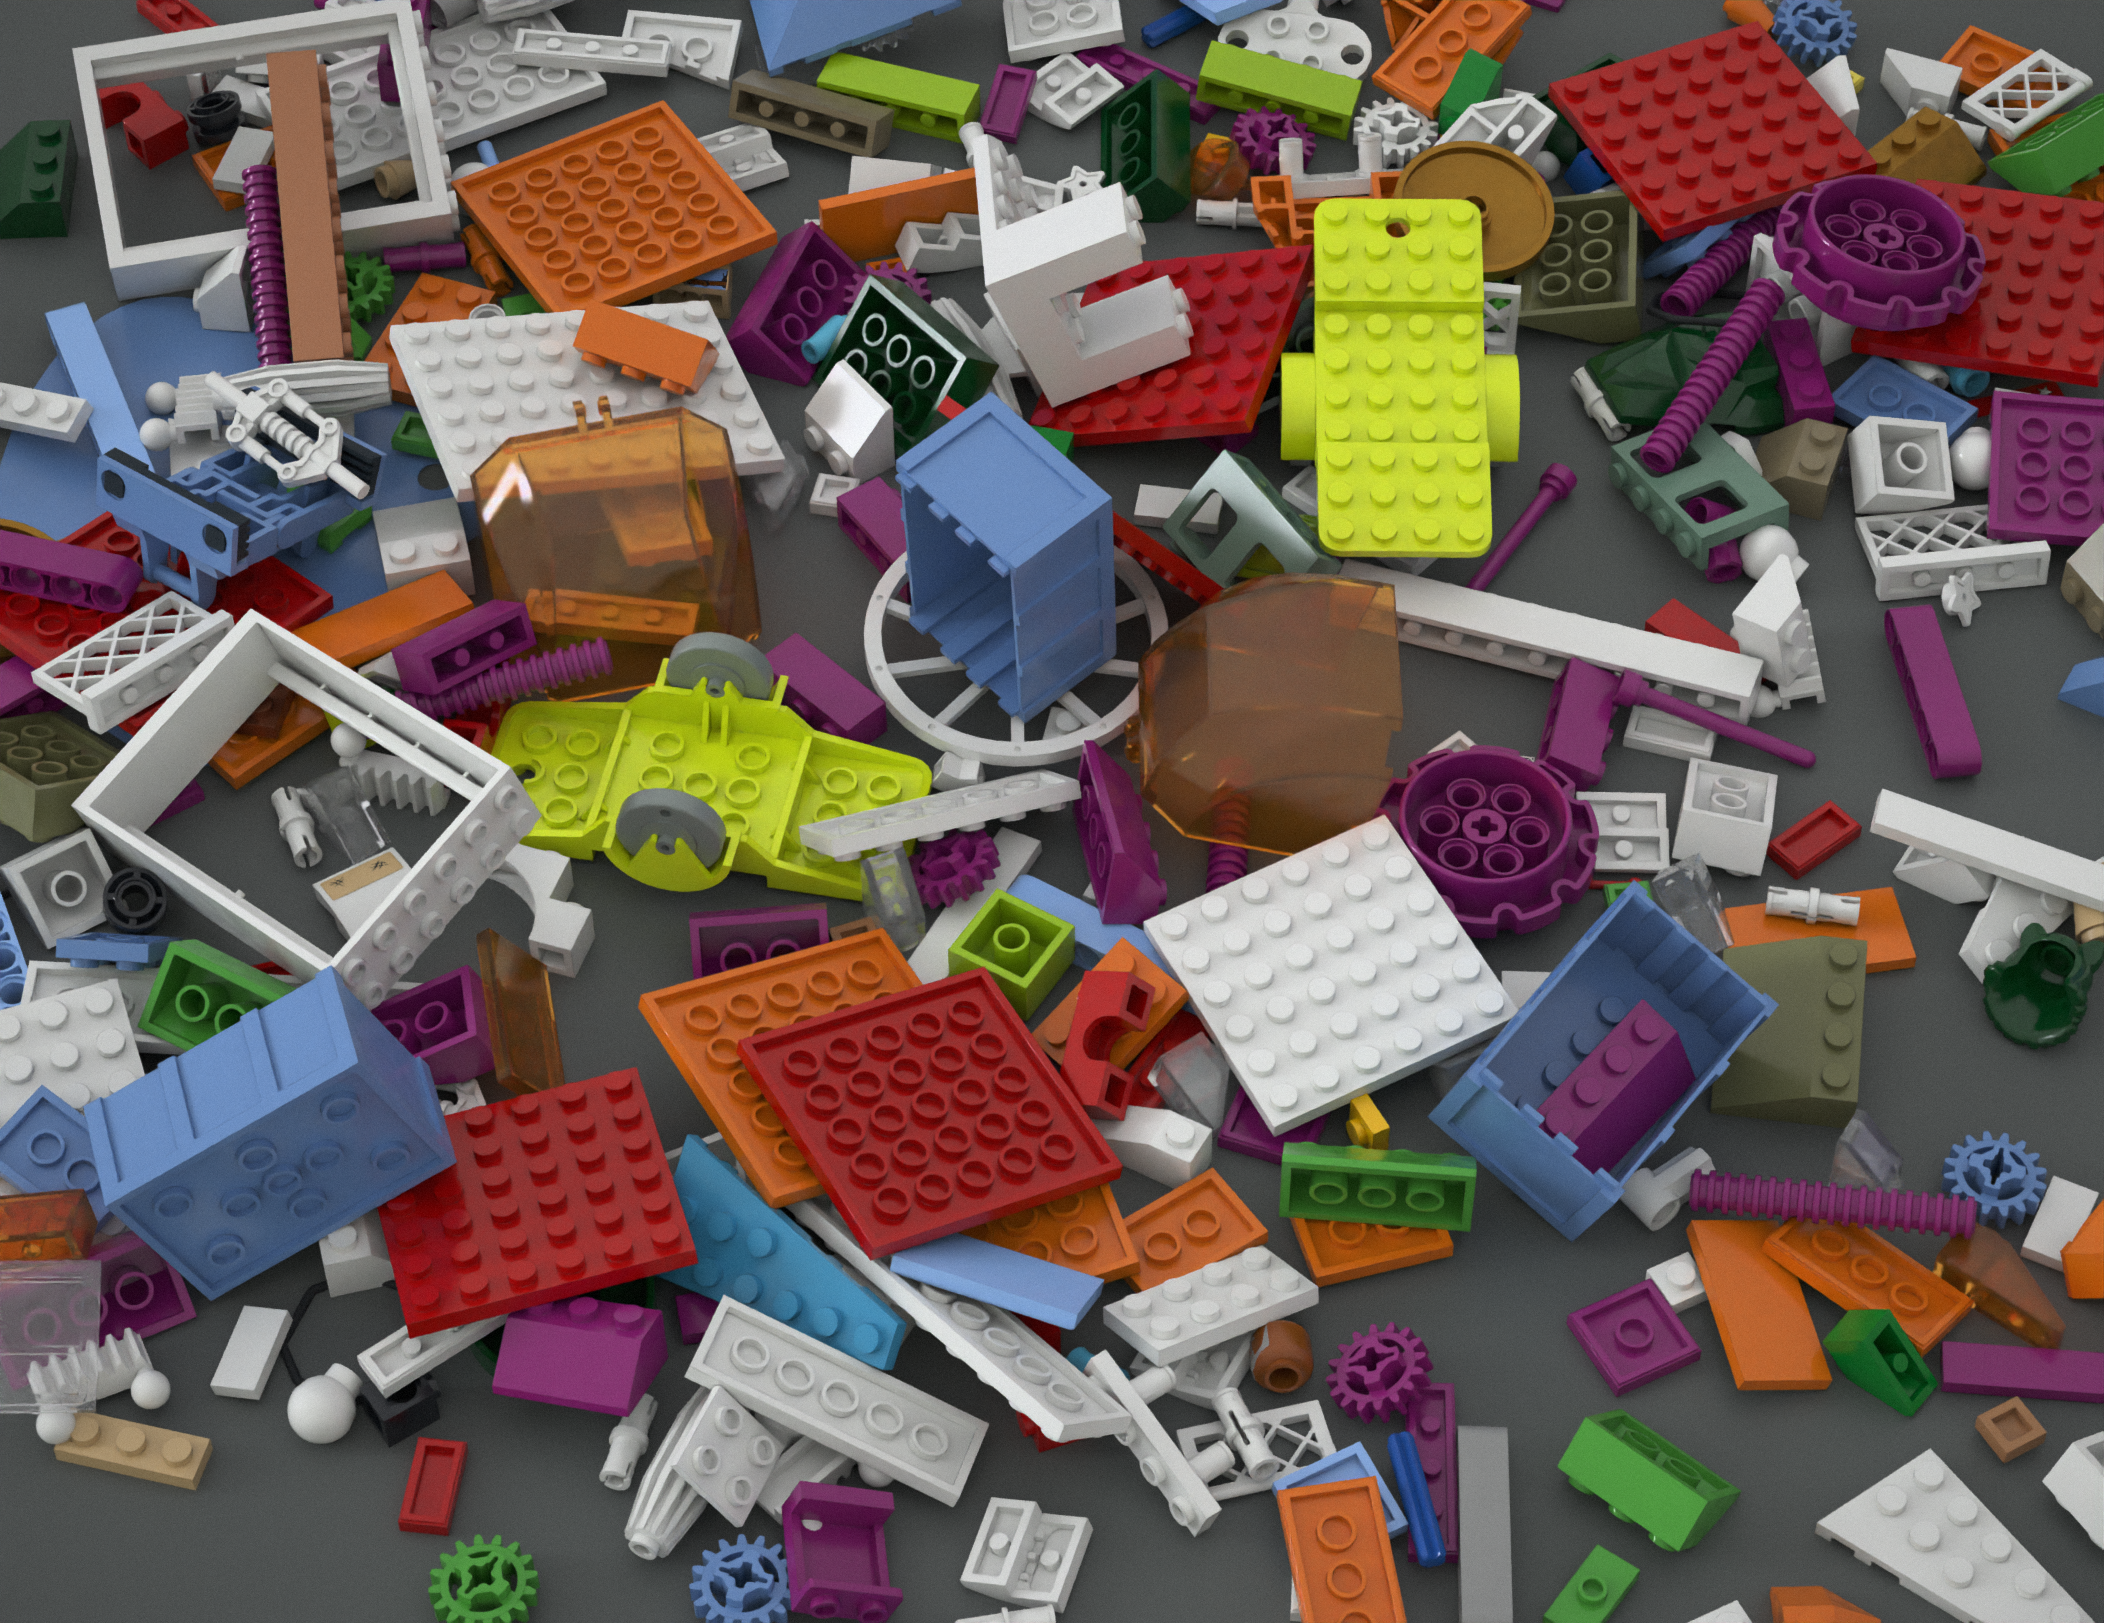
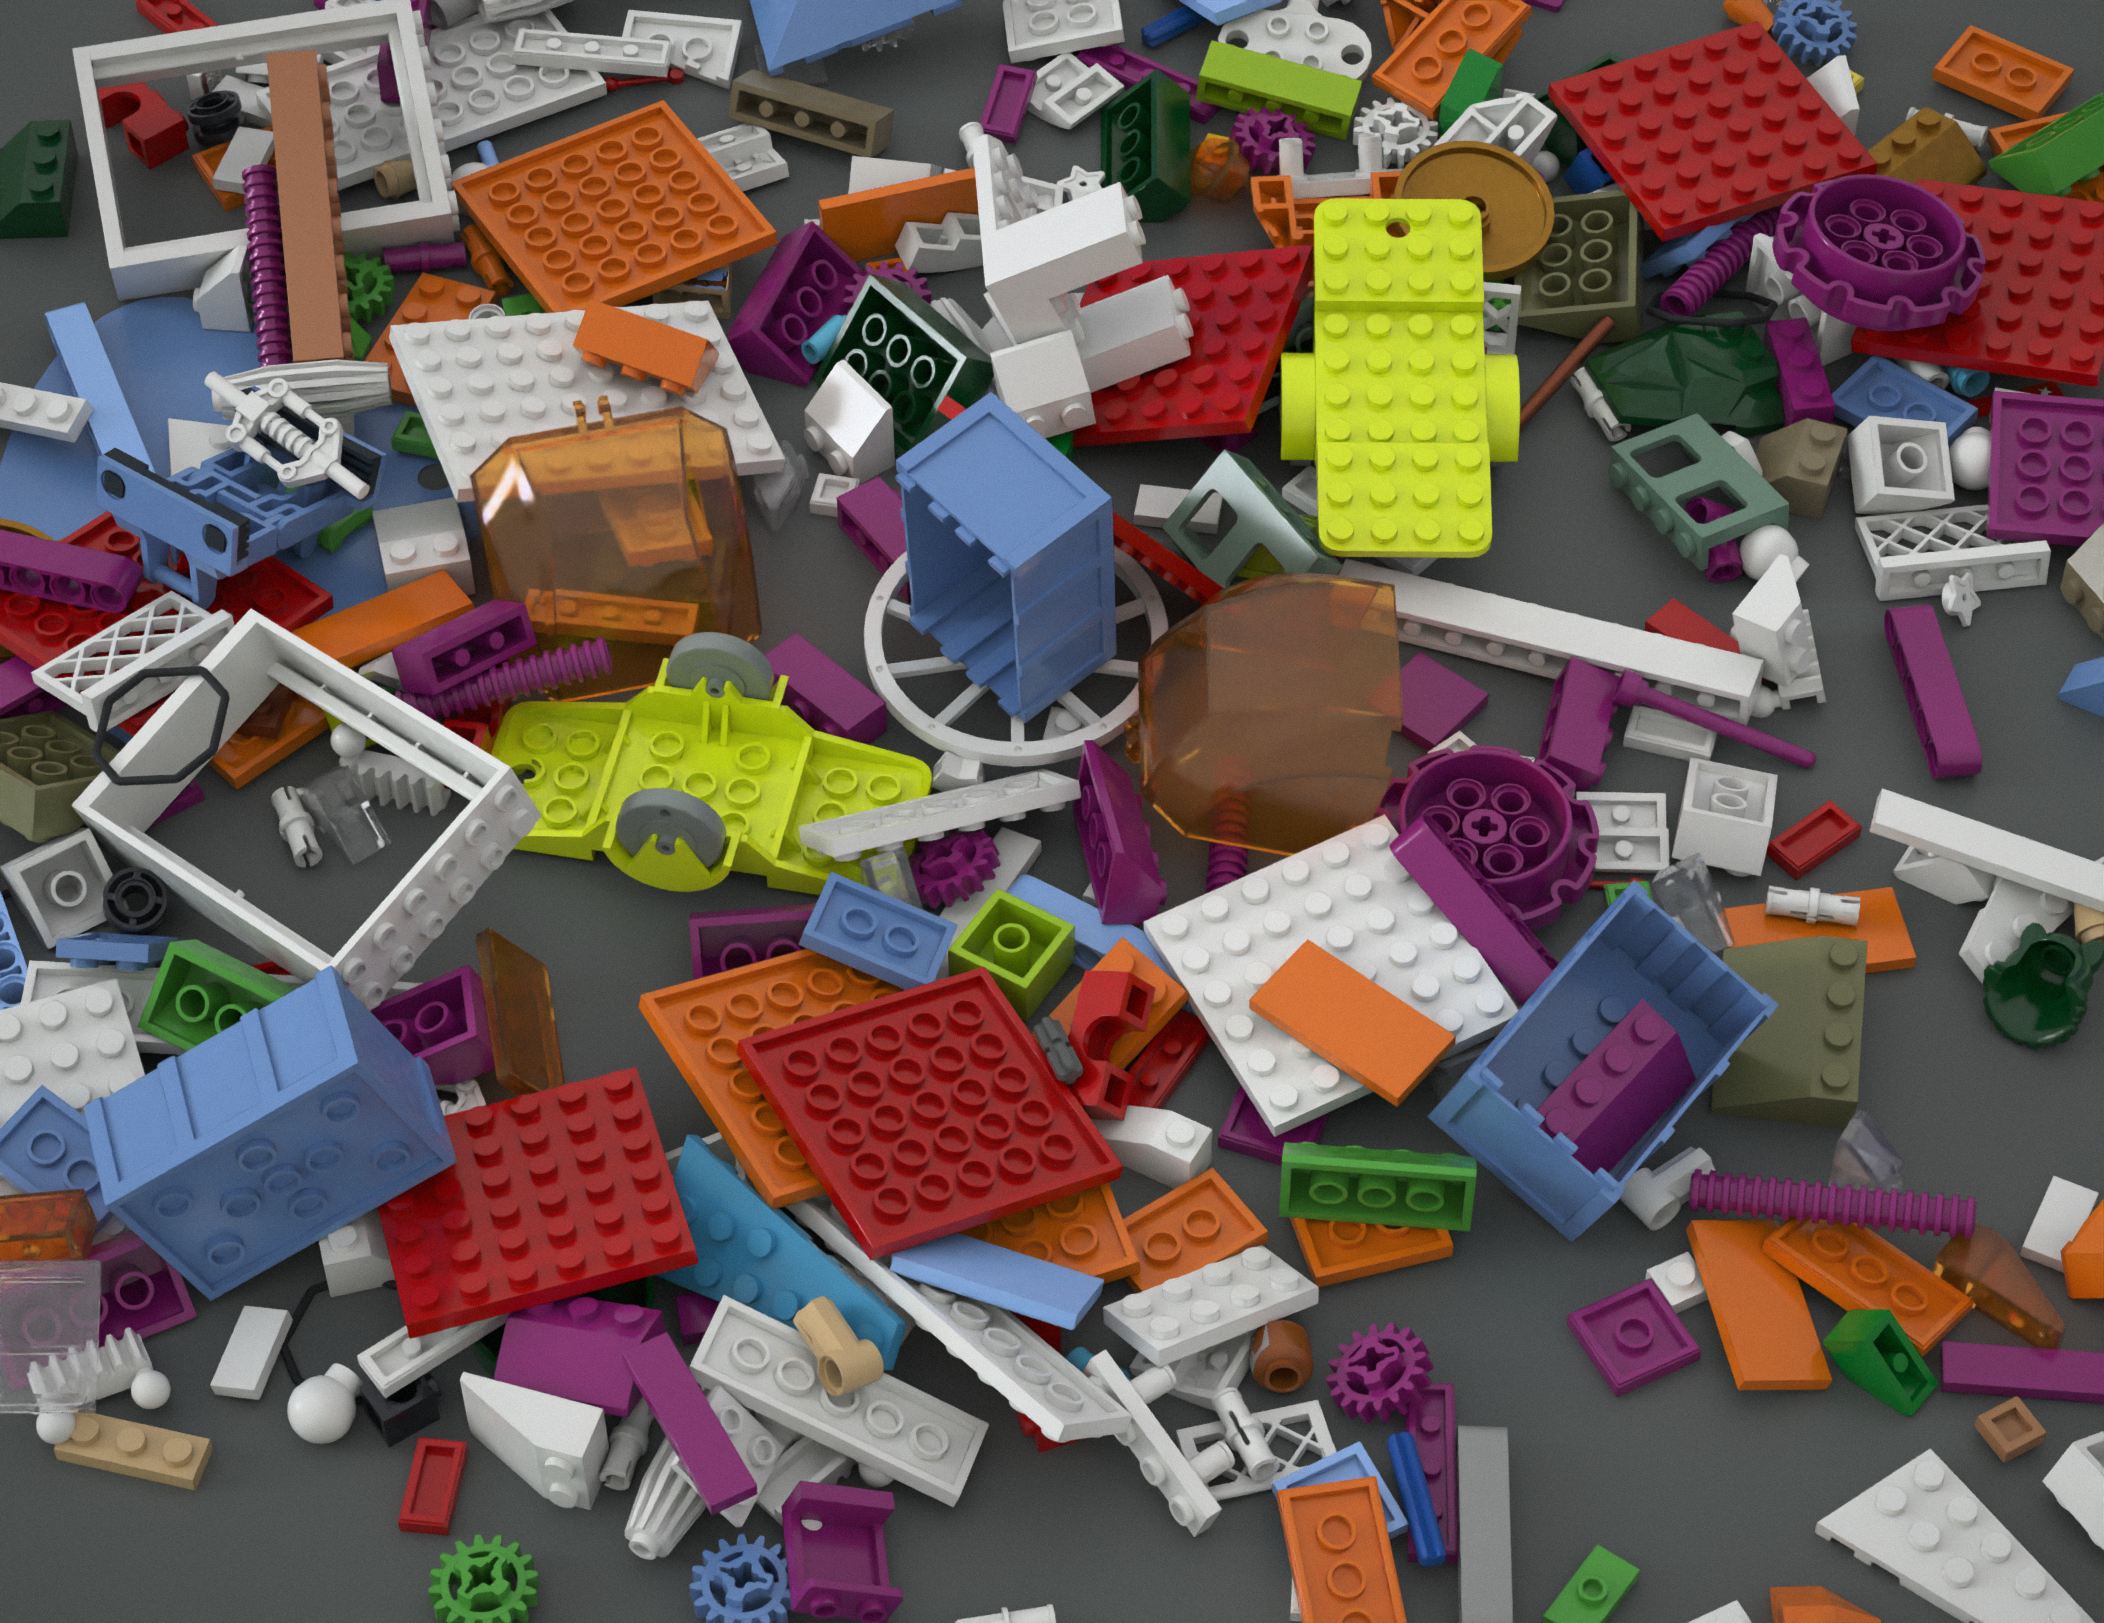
(192, 407): white gear -> none
(193, 765): none -> black piece
(360, 889): white slope -> none
(541, 1437): none -> white slope
(560, 928): white arch -> none
(674, 76): none -> red hinge
(689, 1423): none -> magenta tile
(842, 1358): none -> tan piece
(877, 933): none -> medium blue plate
(920, 99): lime brick -> none
(1026, 1554): white slope -> none
(1045, 384): none -> white slope
(1058, 1050): none -> dark grey piece
(1193, 1081): clear slope -> none
(1226, 213): white axle -> none
(1352, 1022): none -> orange tile
(1367, 1125): yellow plate -> none
(1436, 701): none -> magenta tile
(1473, 906): none -> magenta beam
(1554, 485): magenta piece -> none
(1565, 370): none -> copper bar
(1646, 1479): bright green slope -> none
(1712, 375): magenta piece -> none
(1920, 81): white slope -> none
(2018, 1180): medium blue gear -> none
(2022, 72): white window -> none

